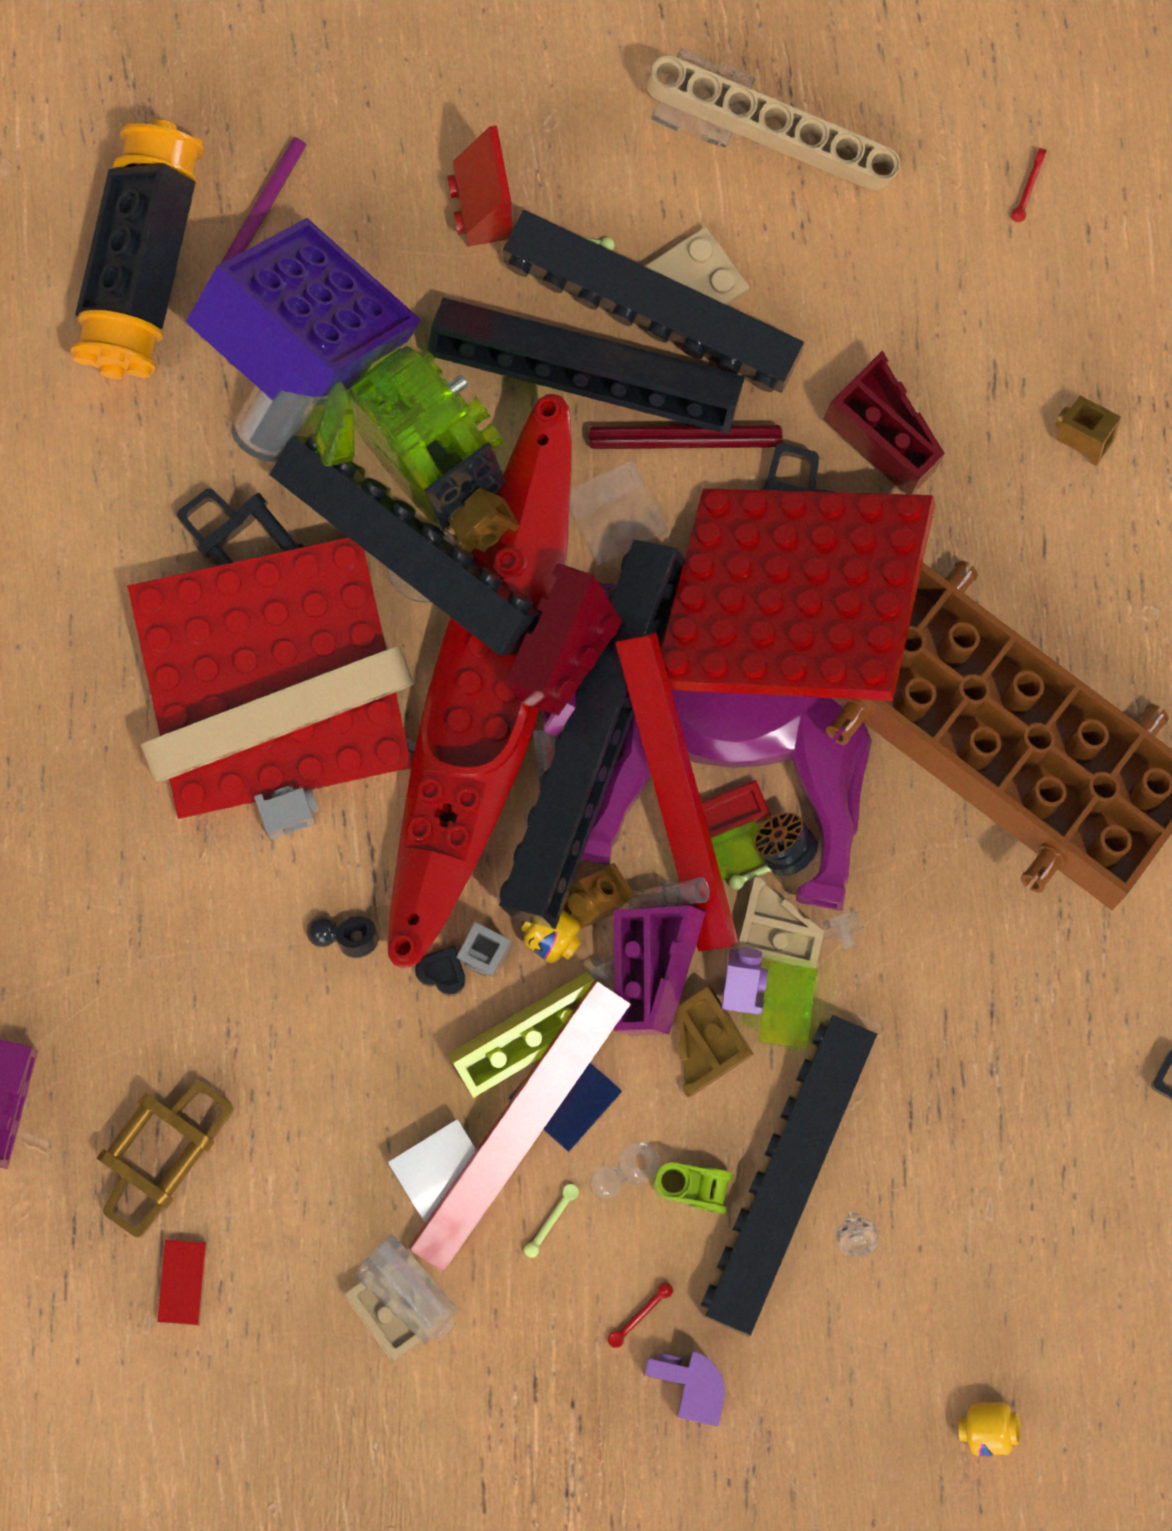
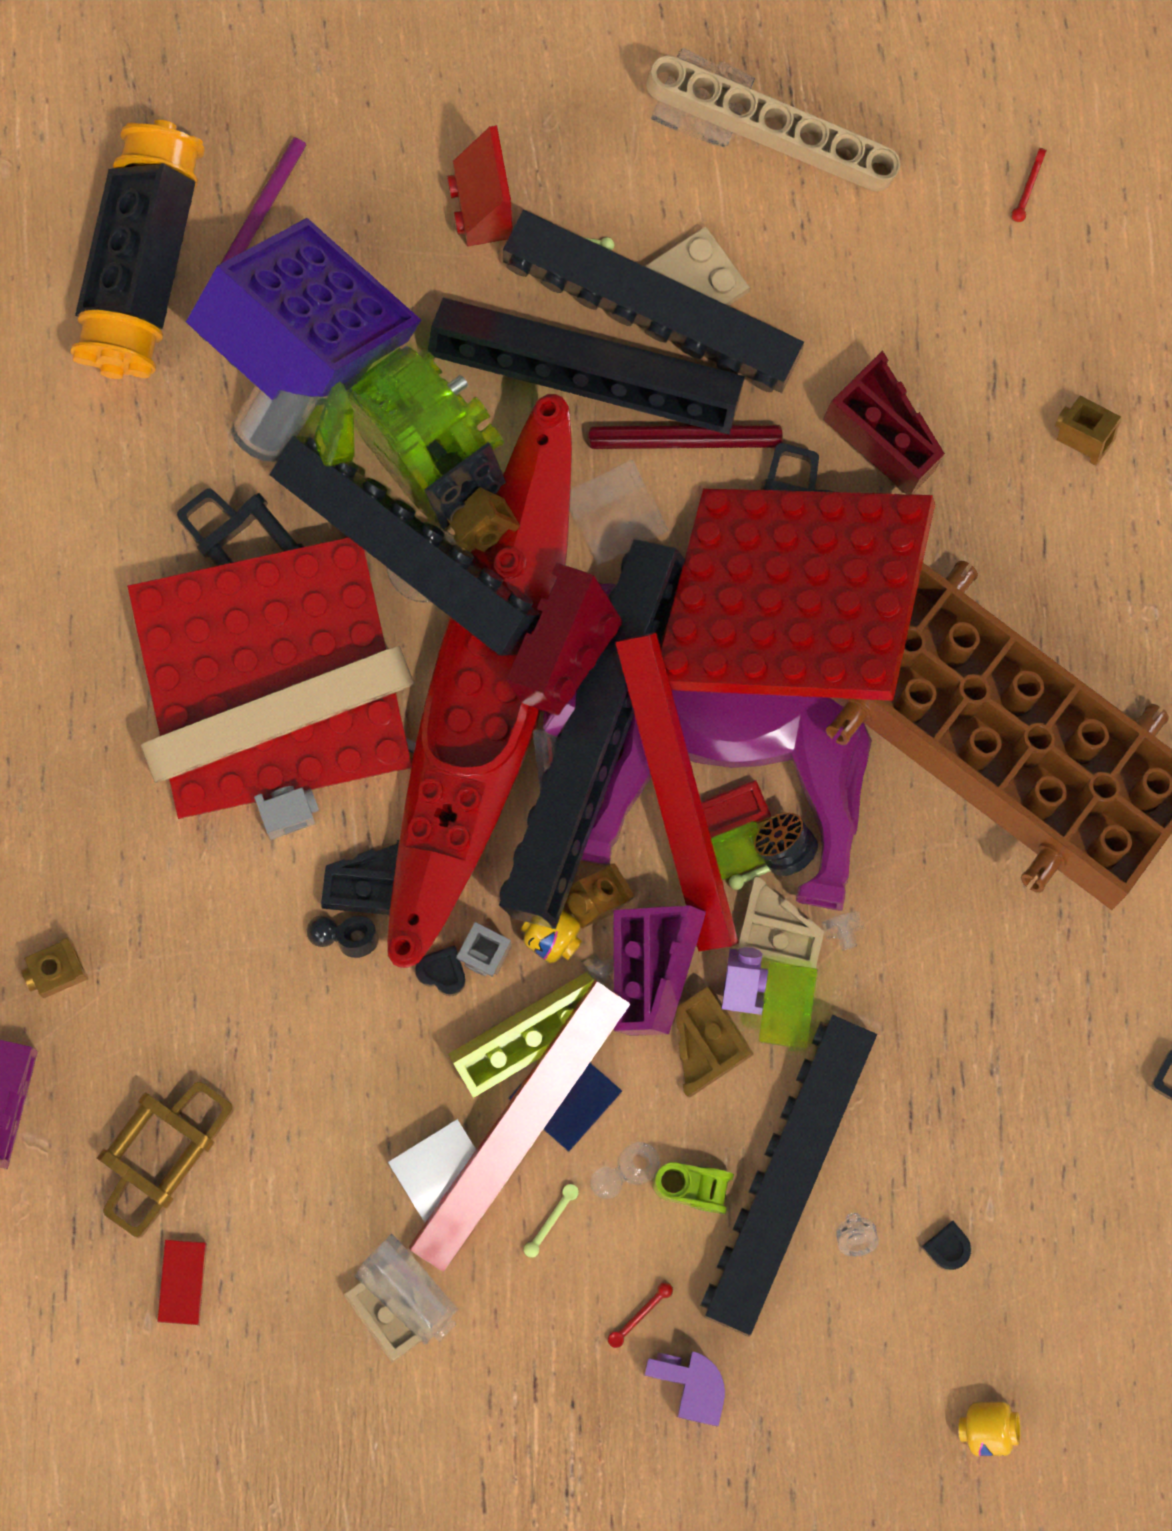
(68, 972): none -> pearl gold brick
(361, 883): none -> black wing
(672, 894): clear pin -> none
(949, 1248): none -> black tile

